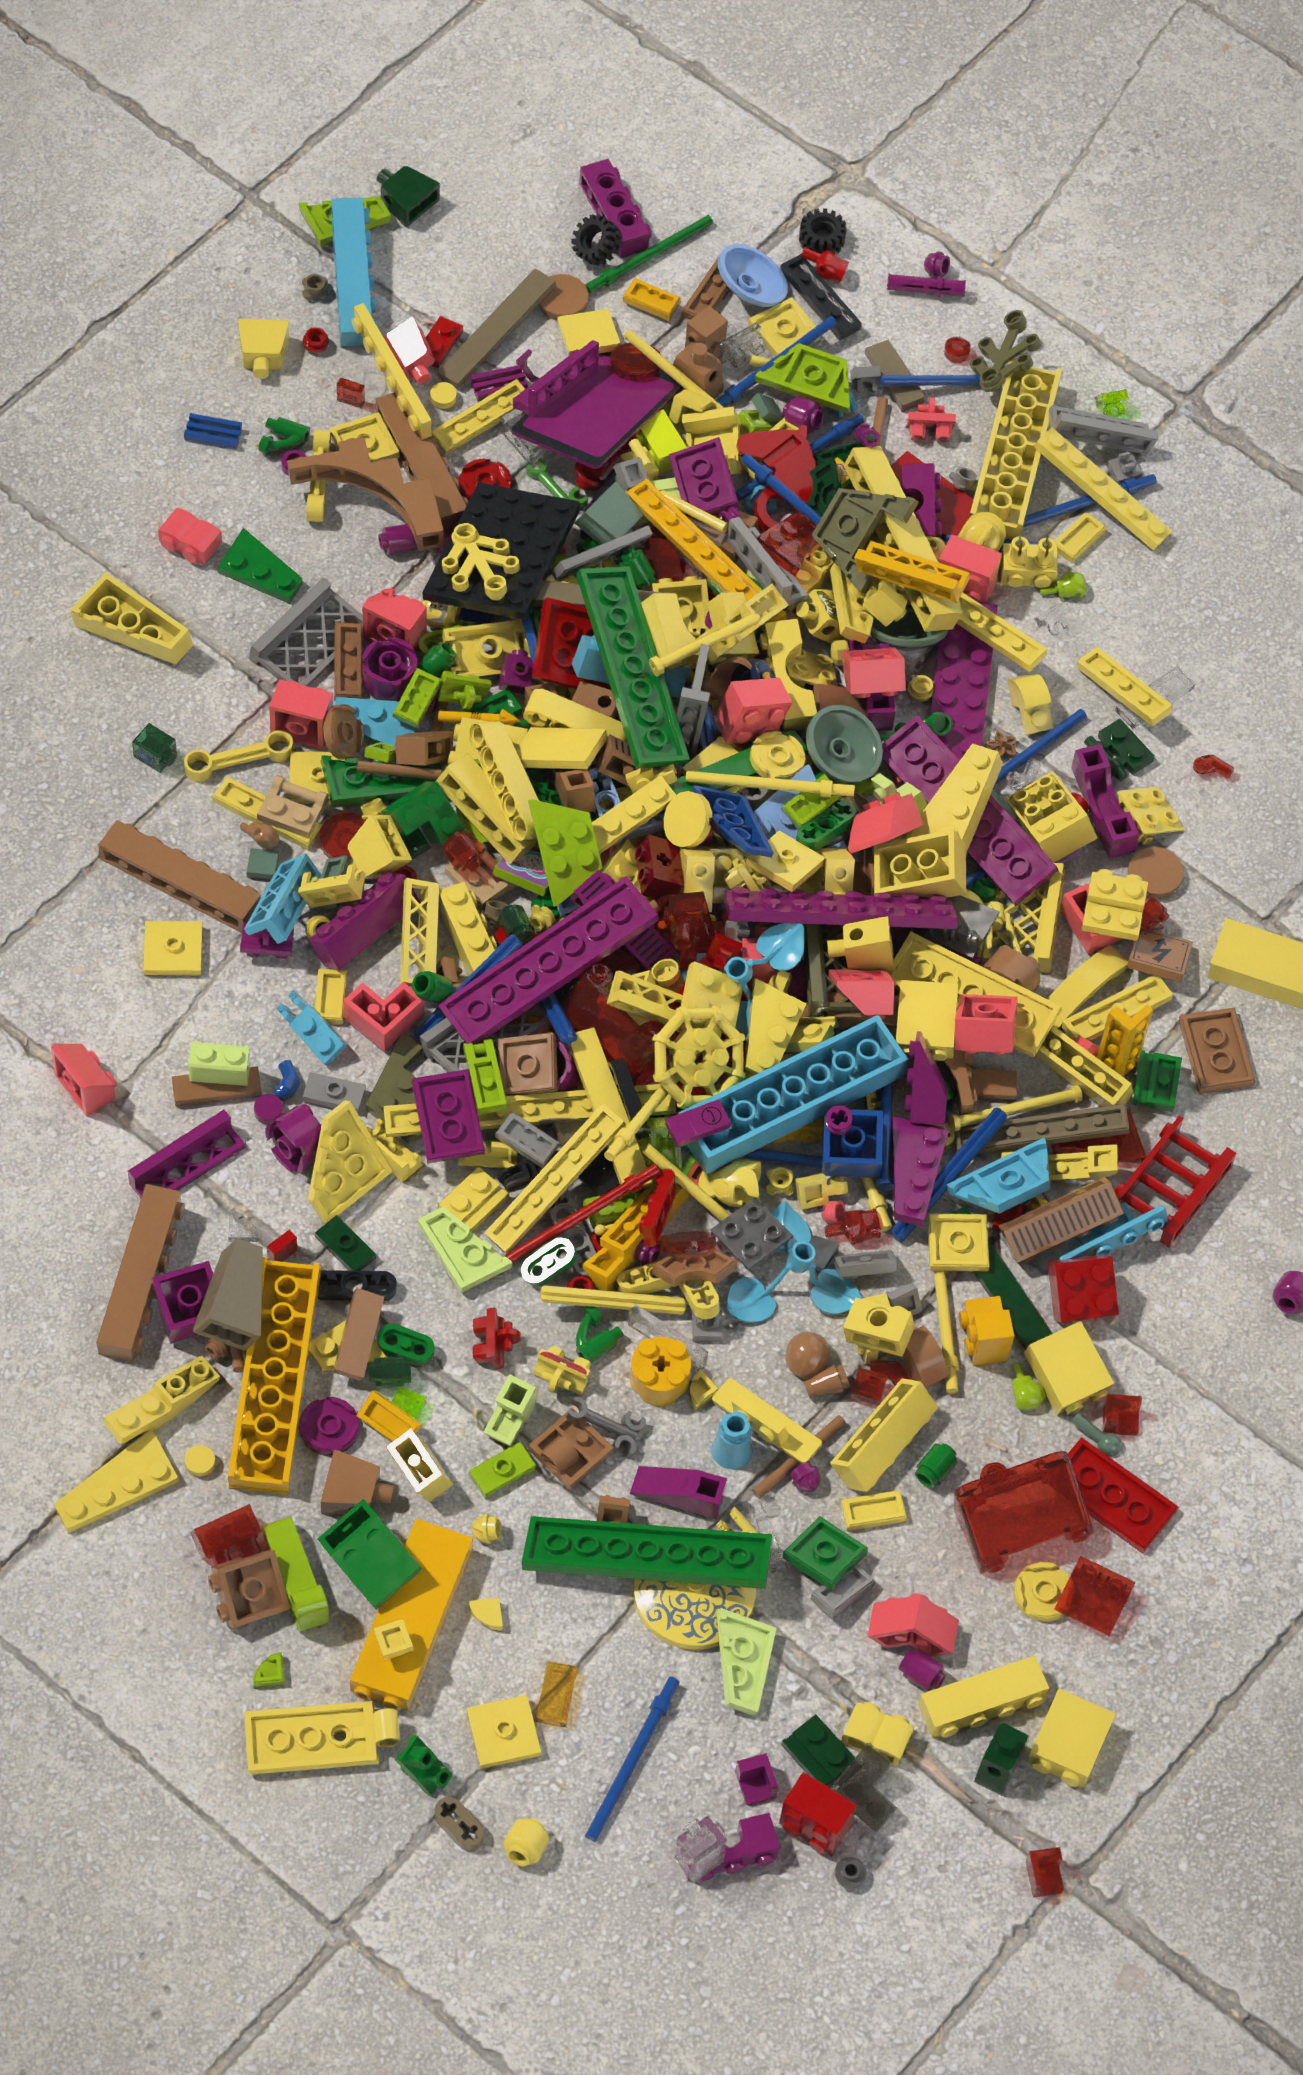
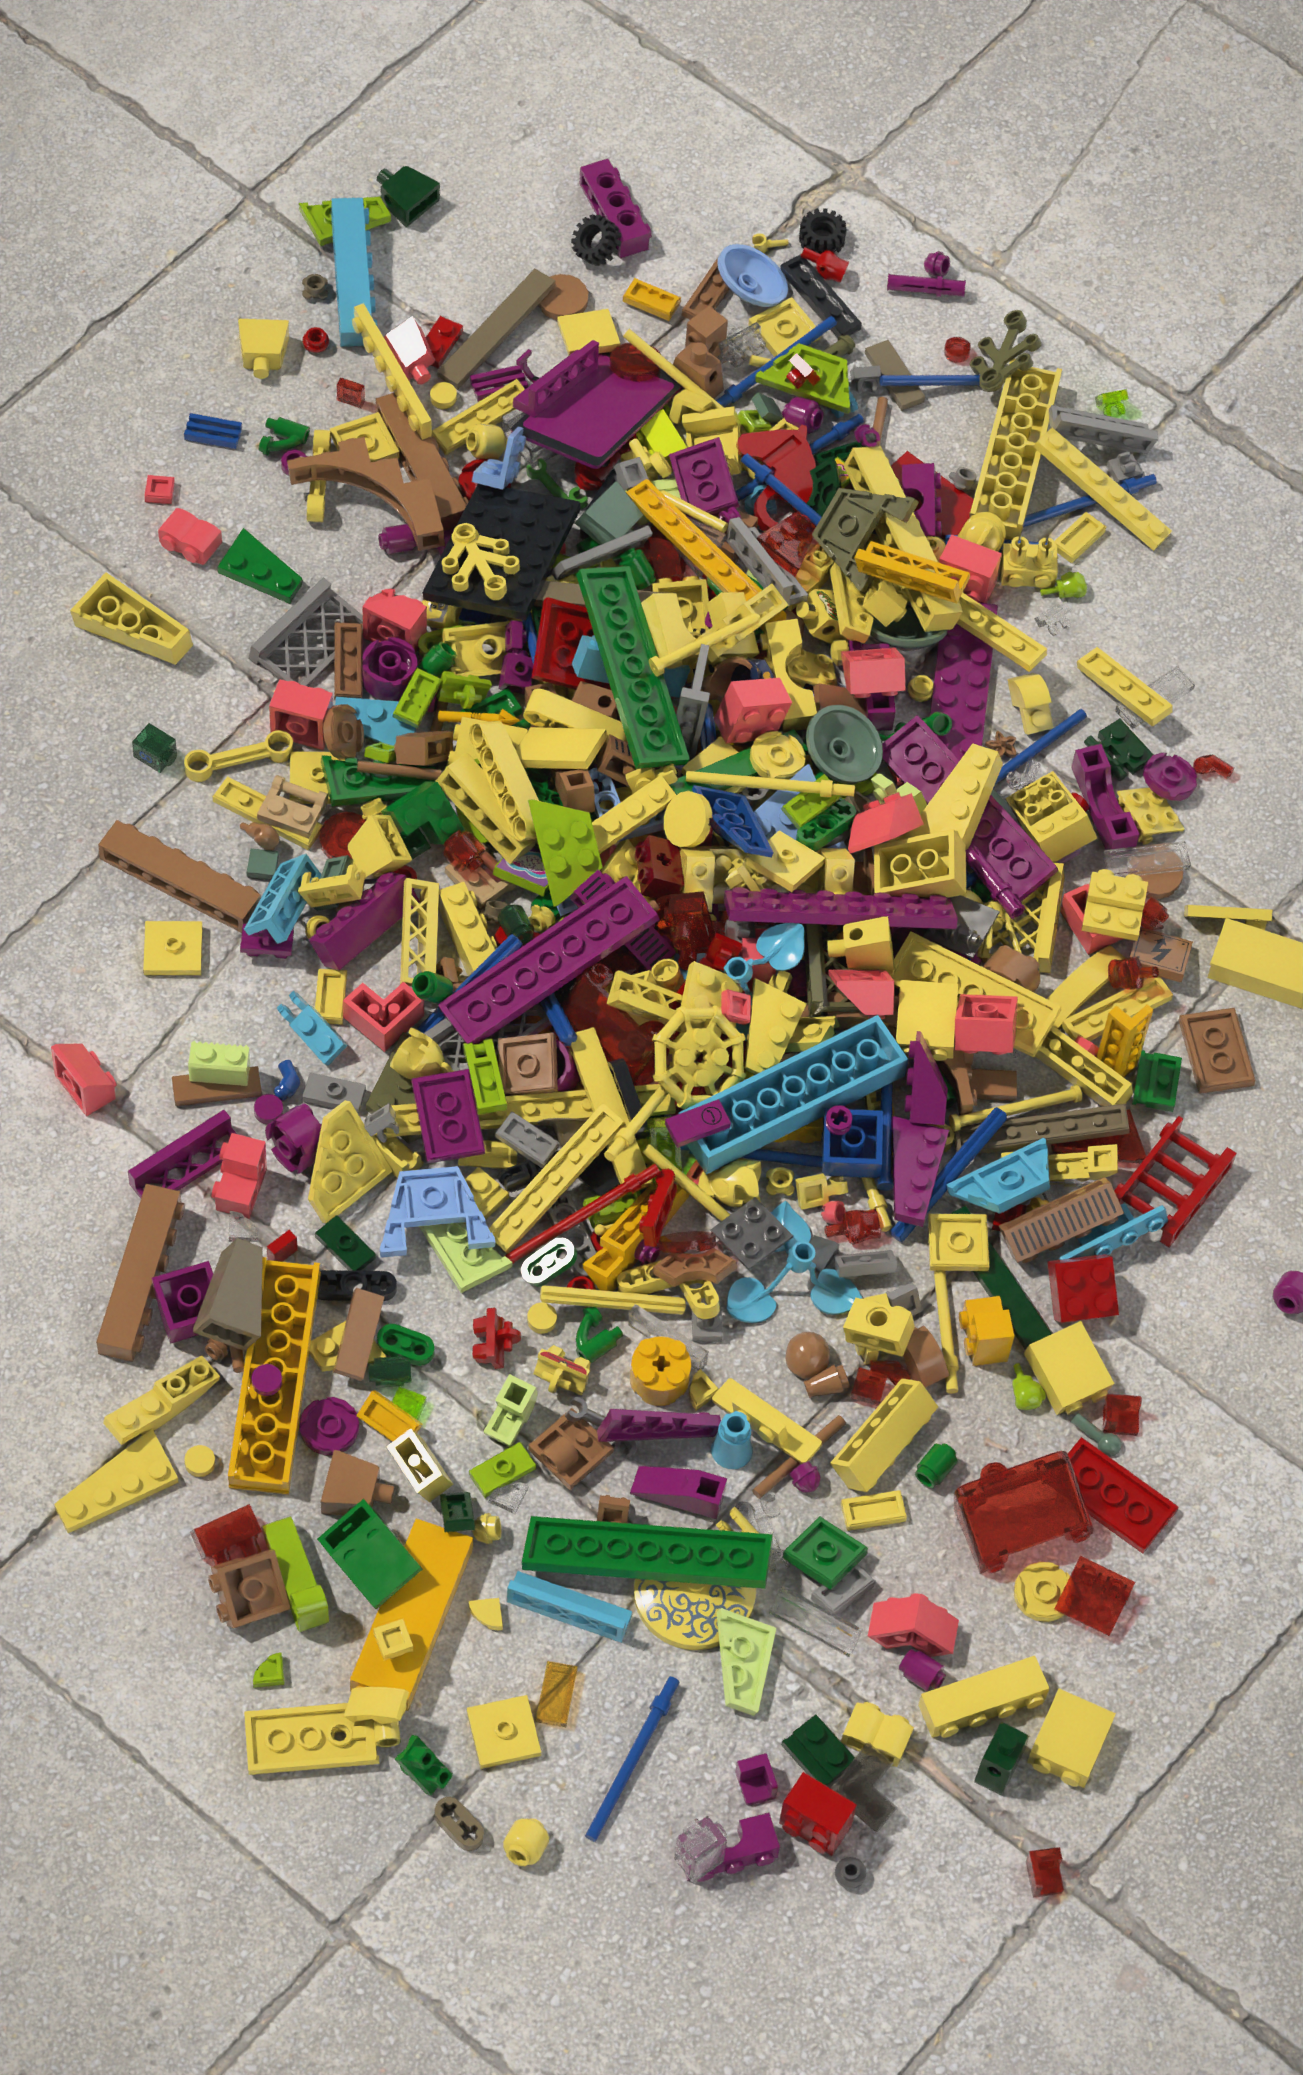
(159, 489): none -> coral tile
(243, 1174): none -> coral brick
(266, 1379): none -> magenta tile
(376, 1703): none -> light yellow slope
(380, 1120): none -> light grey tile
(419, 1057): none -> light yellow helmet
(433, 1199): none -> light blue wing
(457, 1512): none -> dark green plate
(486, 441): none -> light yellow head
(499, 473): none -> light blue bracket
(509, 1496): none -> clear tile
(514, 636): none -> magenta plate
(542, 1318): none -> light yellow tile
(568, 1606): none -> medium azure fence
(610, 275): green bar -> none
(655, 1425): none -> magenta wing
(661, 464): none -> light yellow tile
(736, 1006): none -> coral tile
(762, 244): none -> light yellow hand
(801, 372): none -> red tile
(815, 1621): none -> clear tile
(843, 346): none -> olive pin
(930, 417): coral hips -> none
(1000, 891): none -> magenta pin
(1129, 973): none -> clear red piece
(1147, 859): none -> clear tile
(1170, 776): none -> magenta tile
(1253, 917): none -> light yellow hinge

